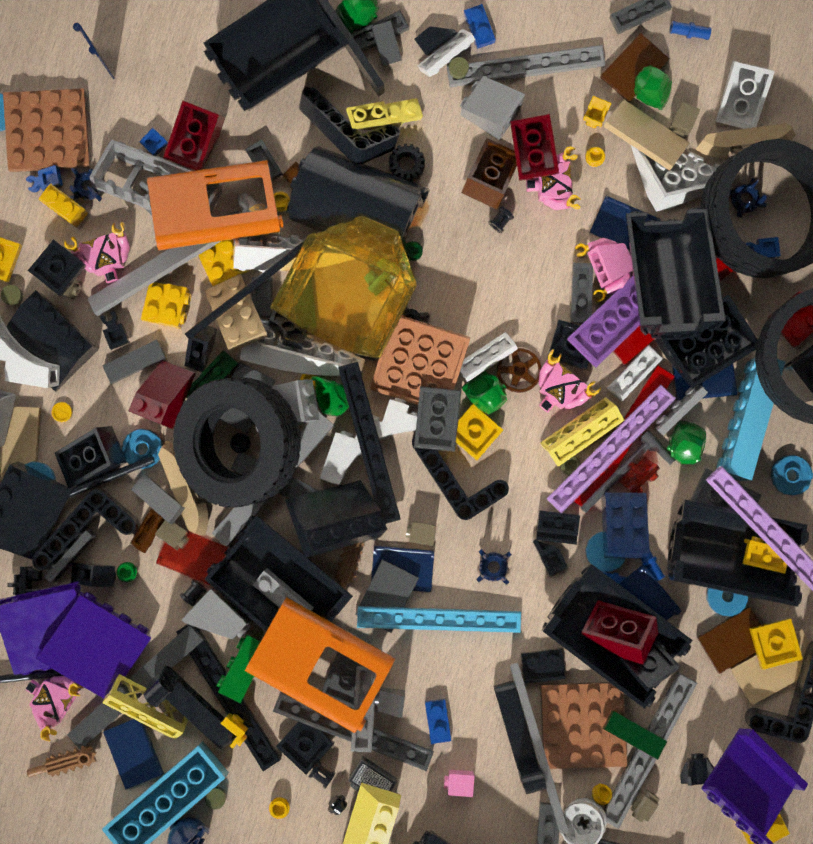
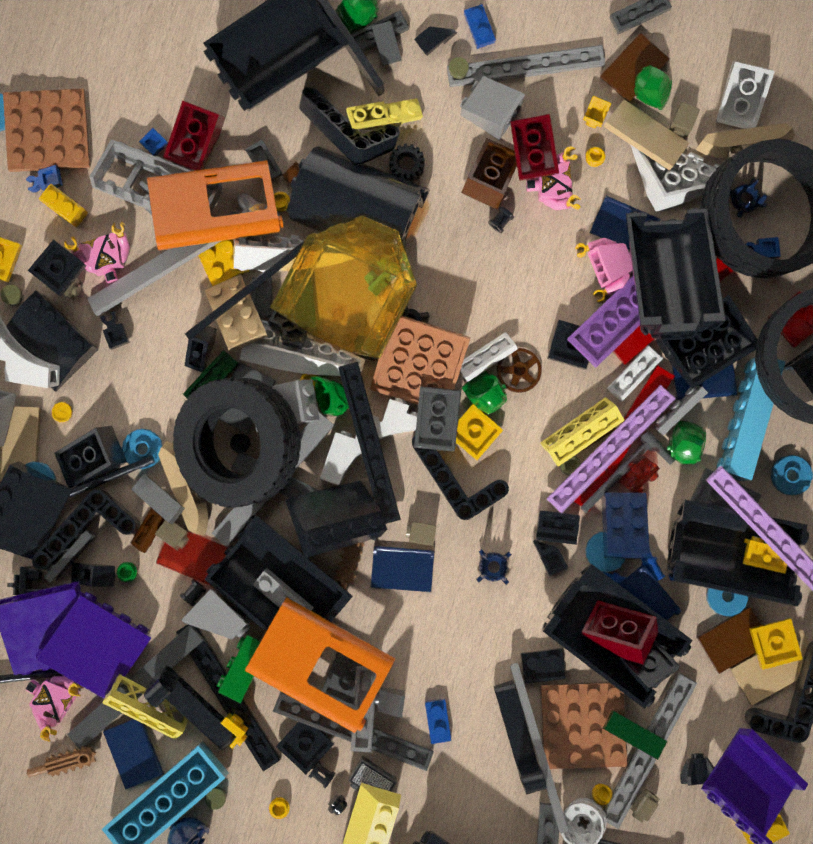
(78, 191): dark blue piece -> none
(92, 49): dark blue piece -> none
(134, 361): dark grey tile -> none
(162, 394): dark red slope -> none
(166, 305): yellow plate -> none
(389, 587): dark grey tile -> none
(413, 250): dark green plate -> none
(438, 619): medium azure tile -> none
(446, 52): white plate -> none
(459, 783): bright pink brick -> none
(562, 386): bright pink torso -> none
(581, 292): dark grey plate -> none
(690, 30): blue pin -> none

